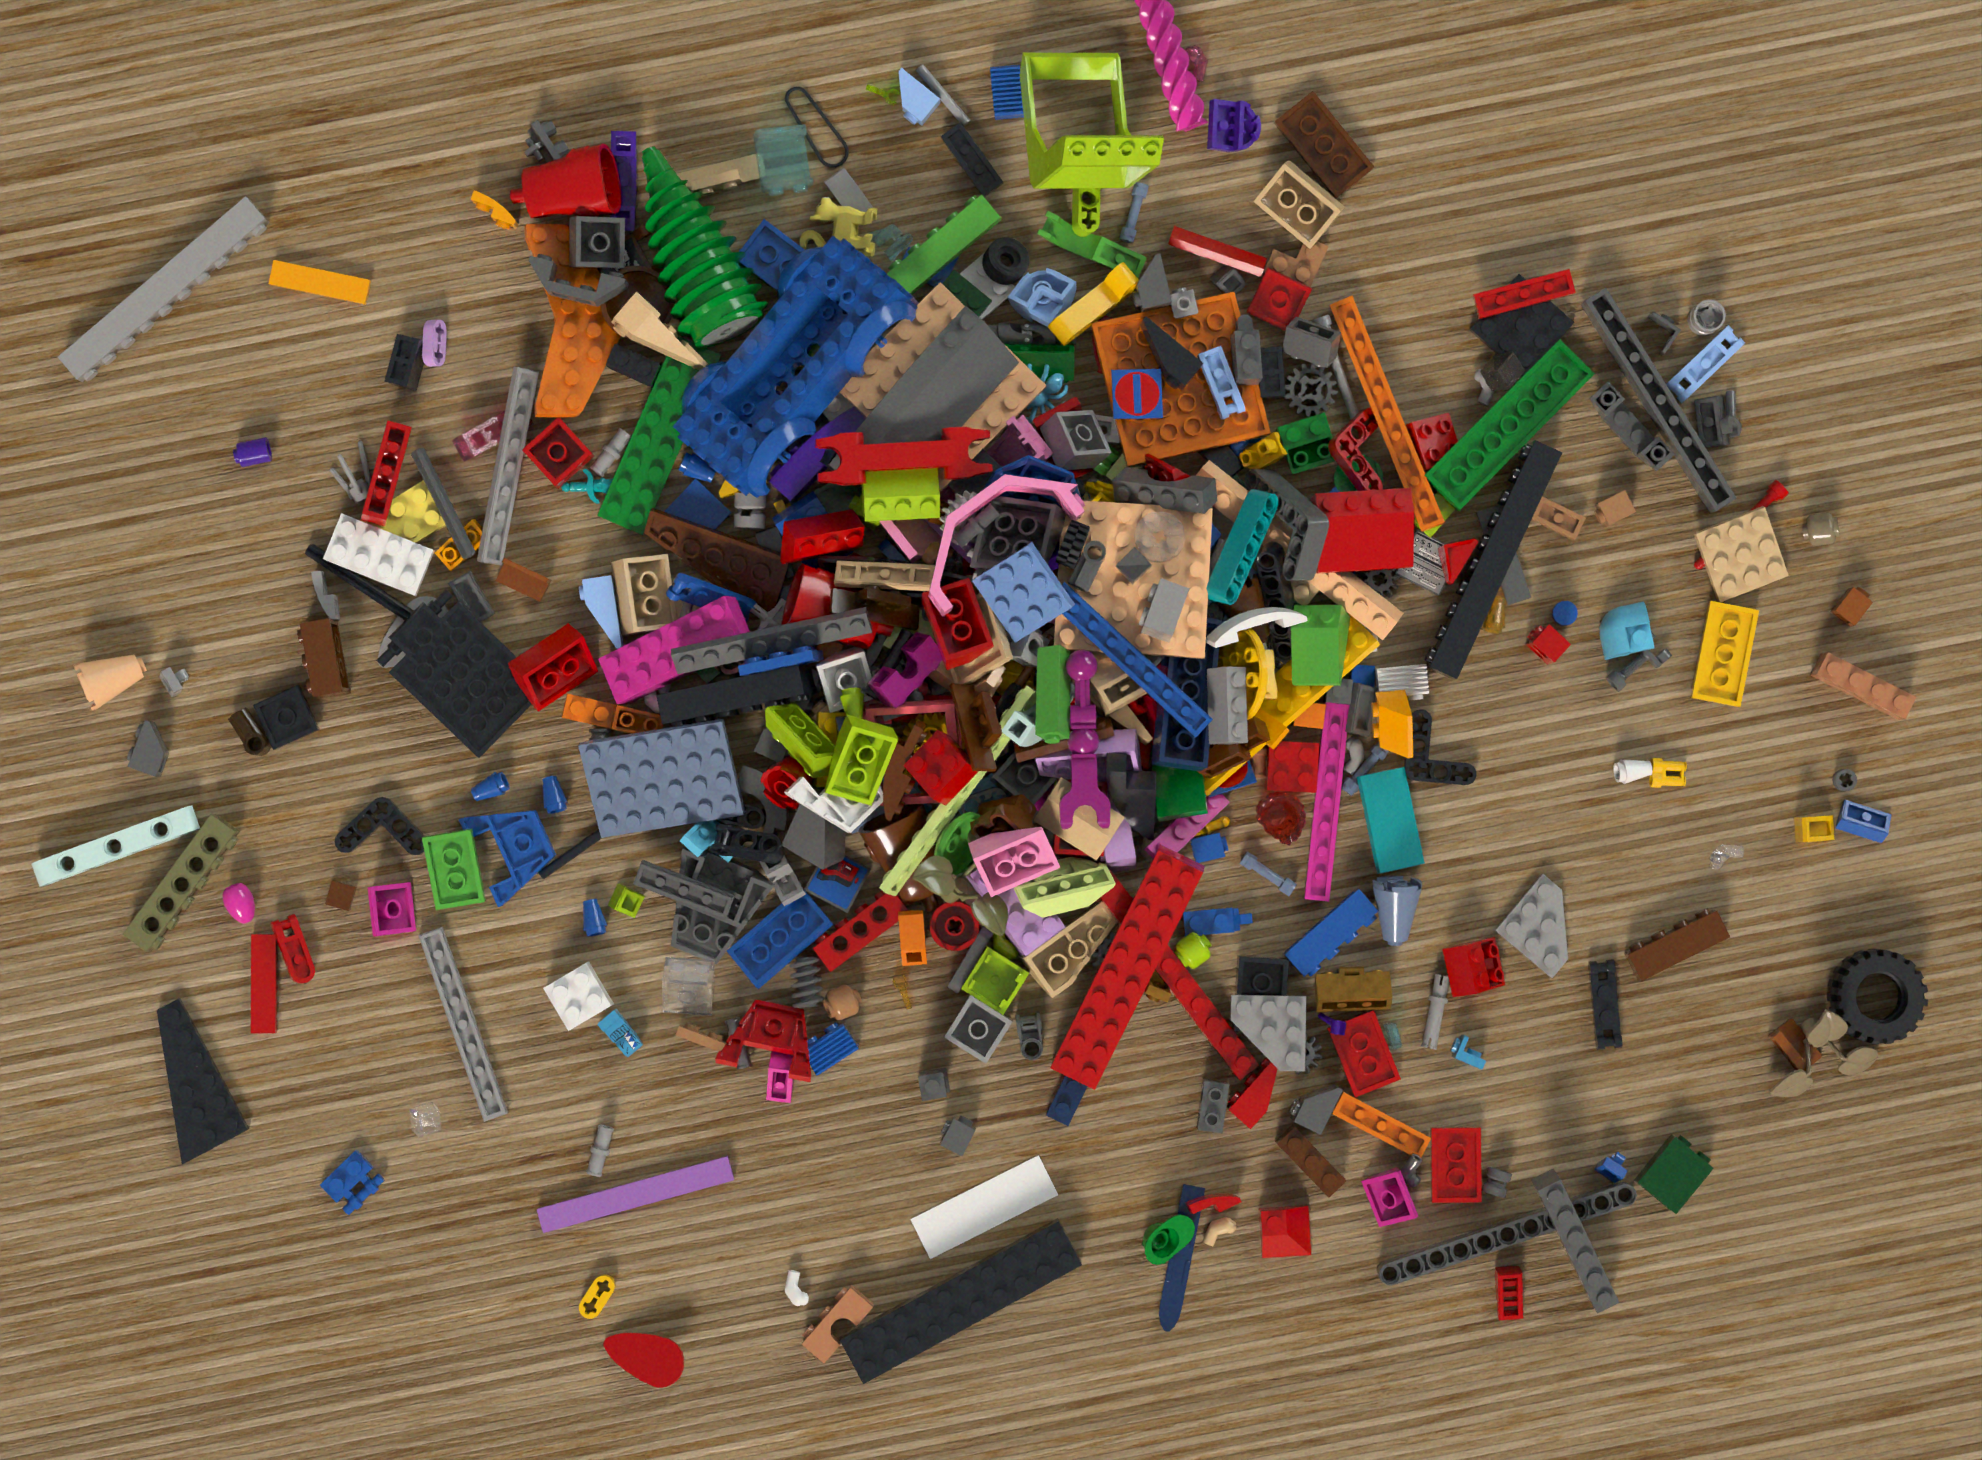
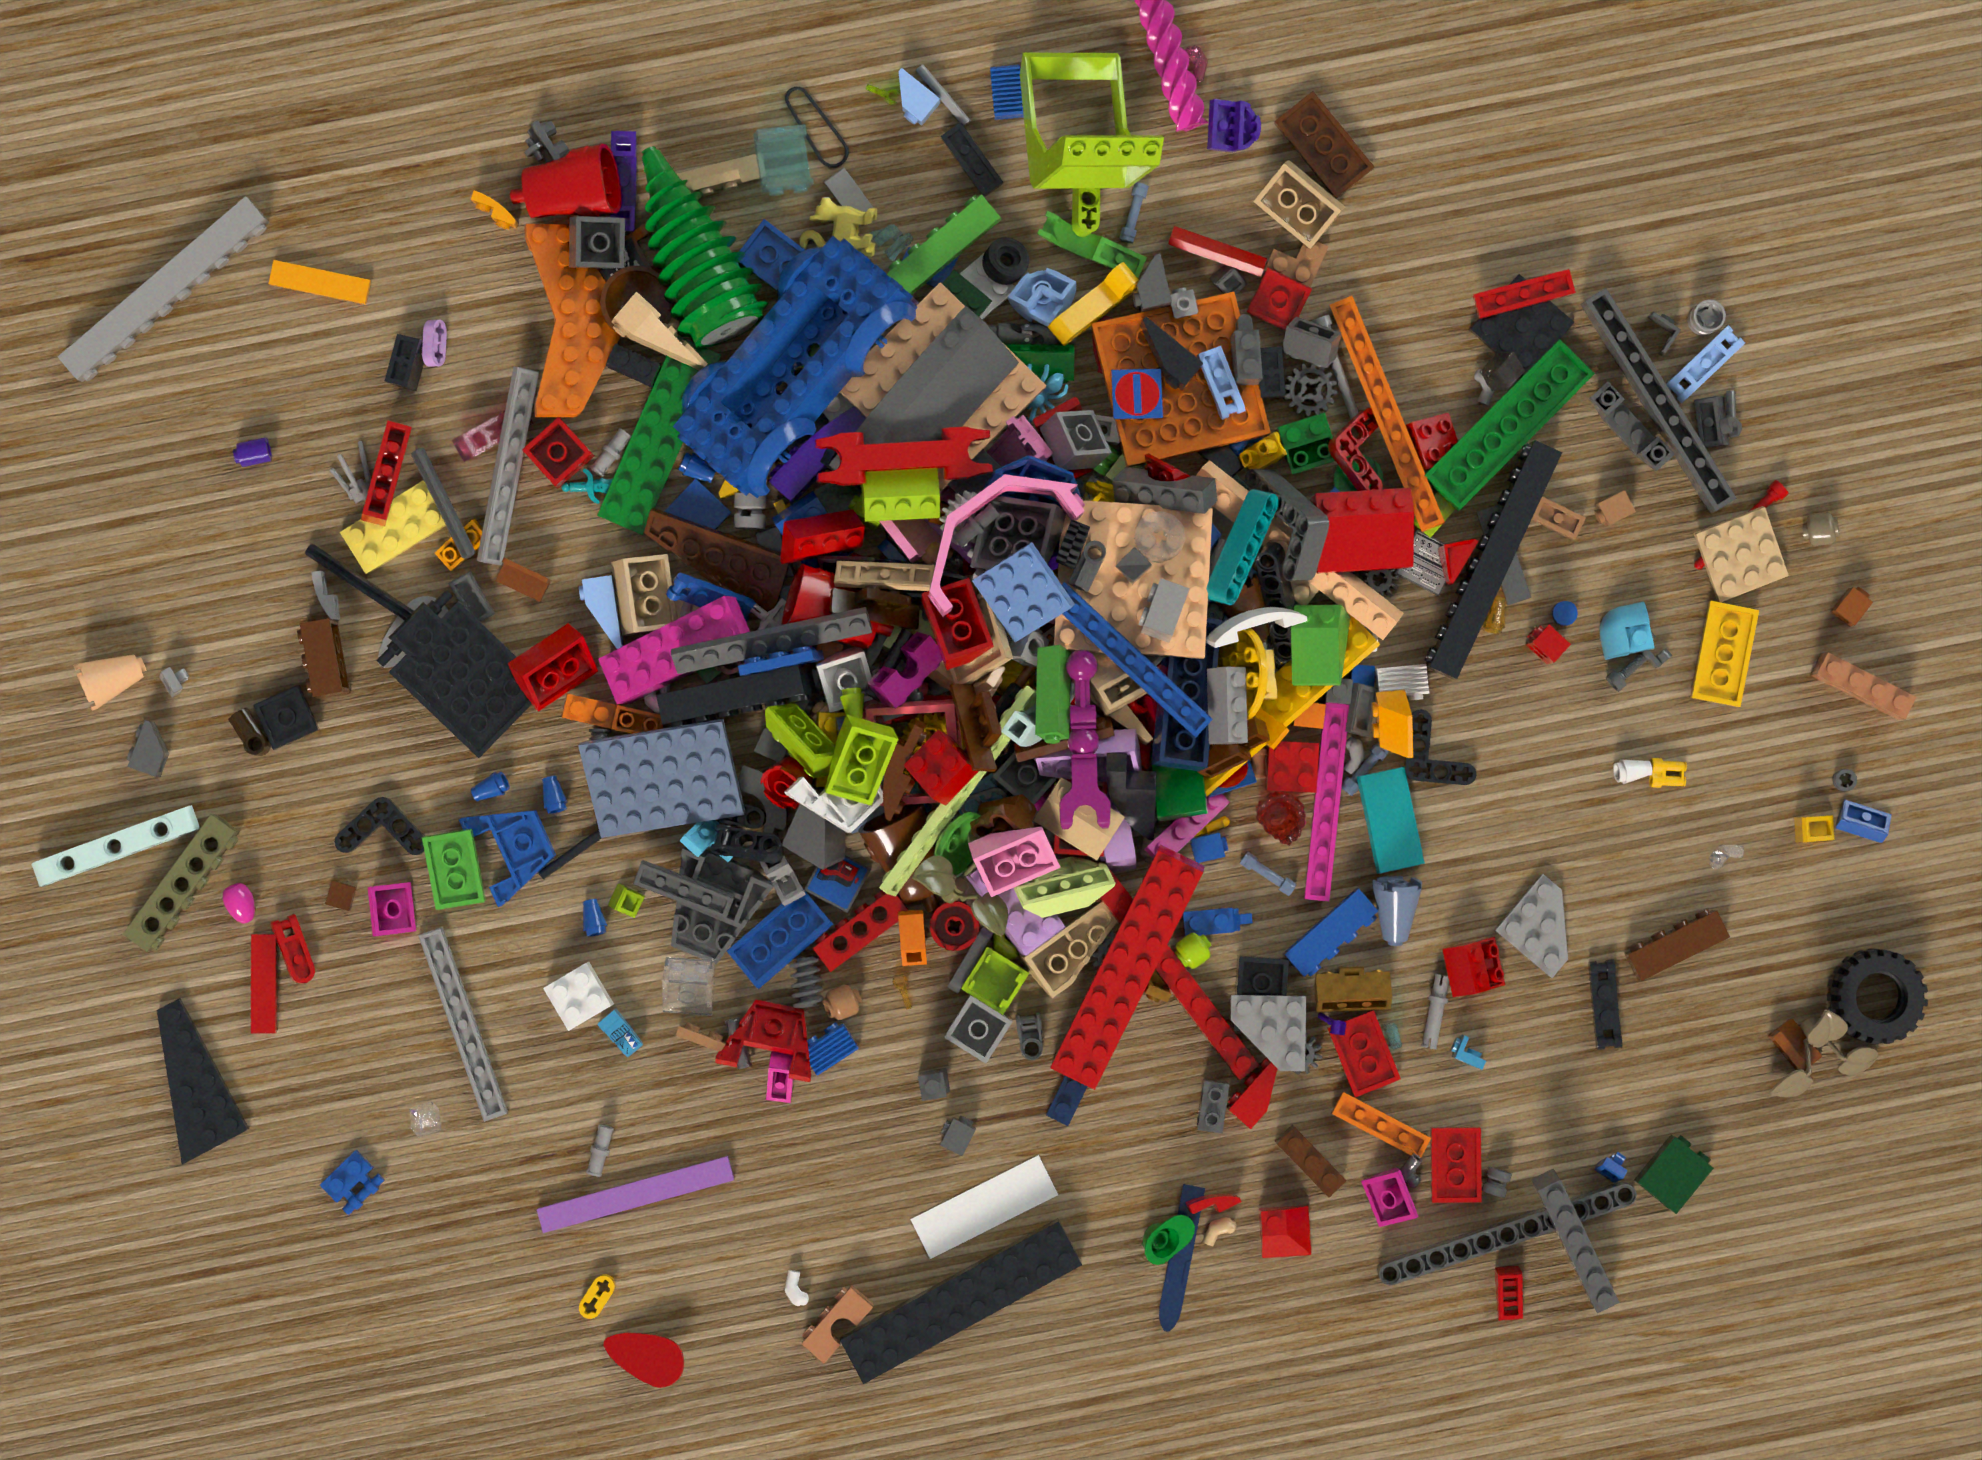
(378, 554): white plate -> none
(608, 285): dark grey slope -> none
(1315, 1108): dark grey slope -> none

